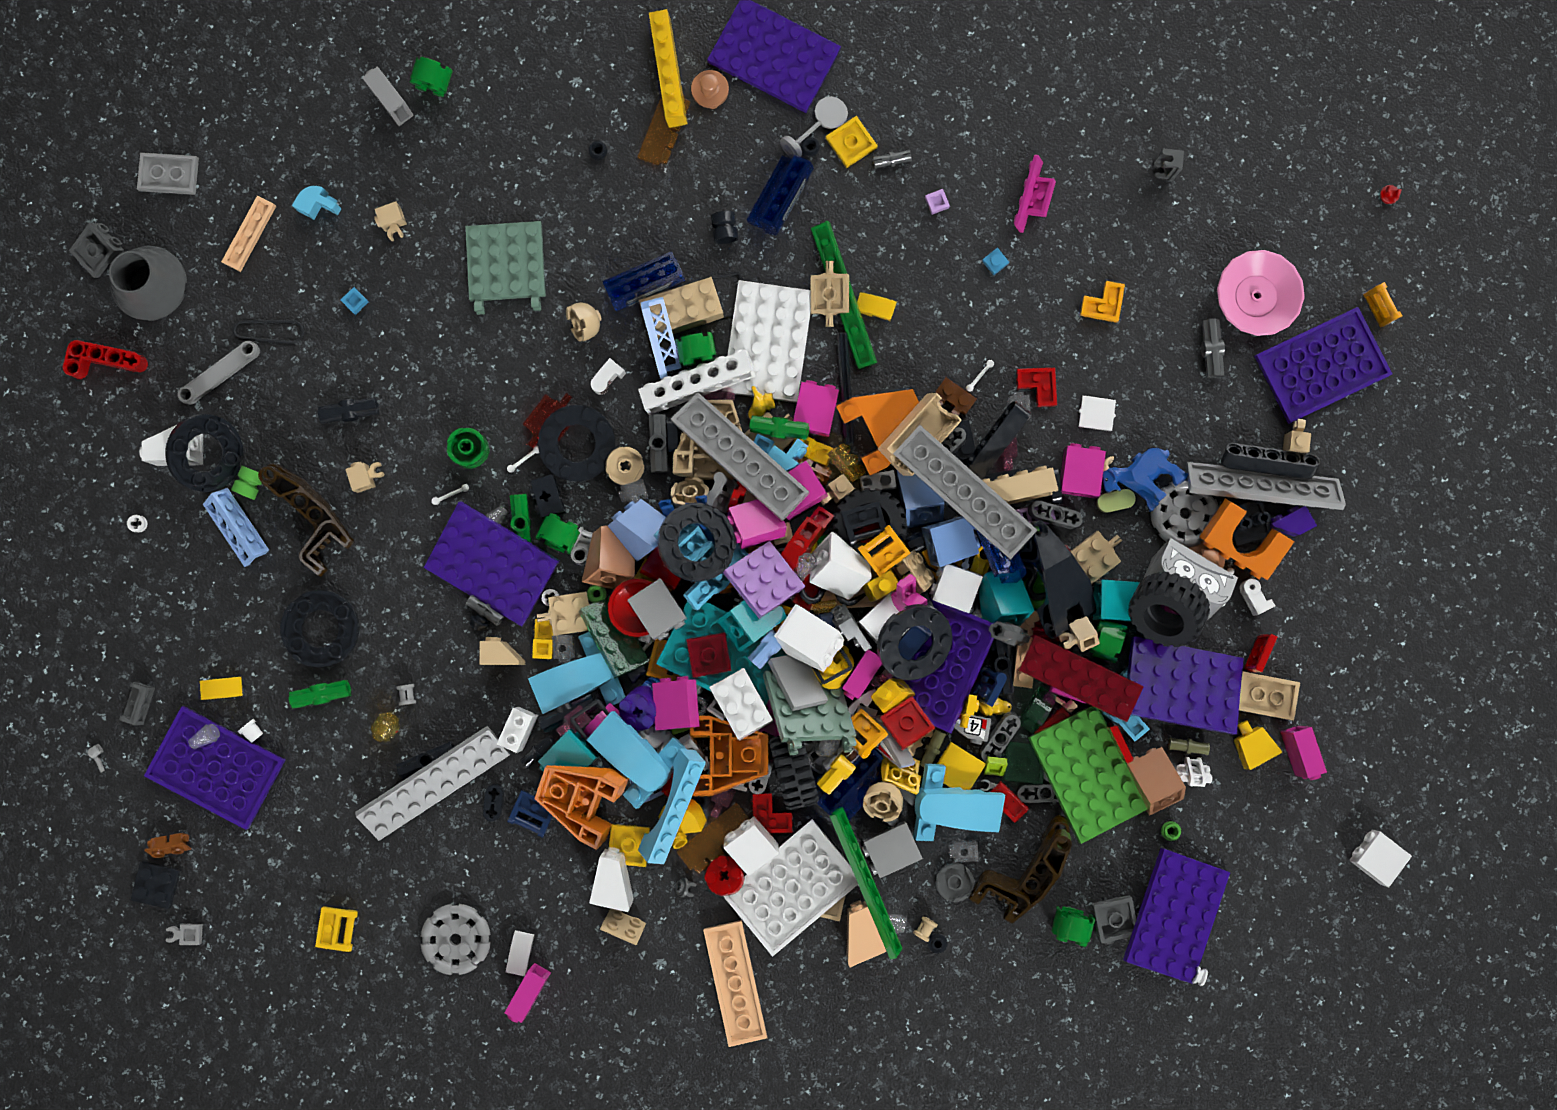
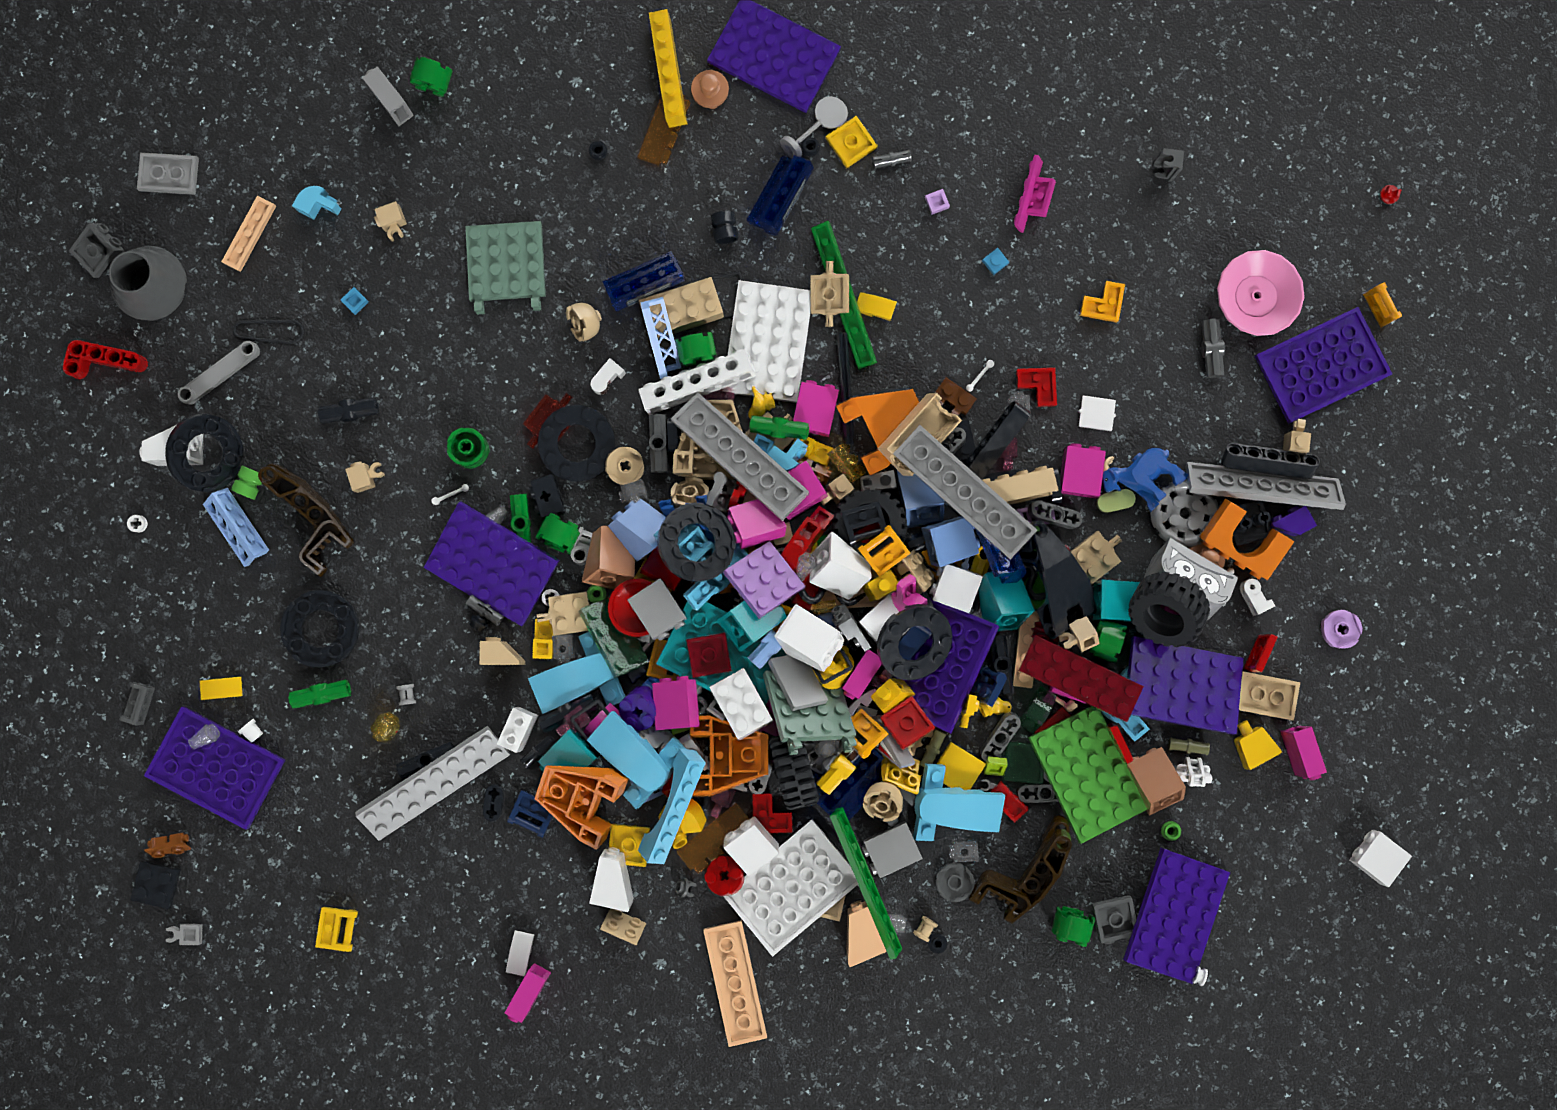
(94, 753): light grey hand -> none
(447, 947): light grey plate -> none
(511, 468): white hinge -> none
(977, 729): slope -> none
(1009, 633): dark grey piece -> none
(1331, 624): none -> lavender plate

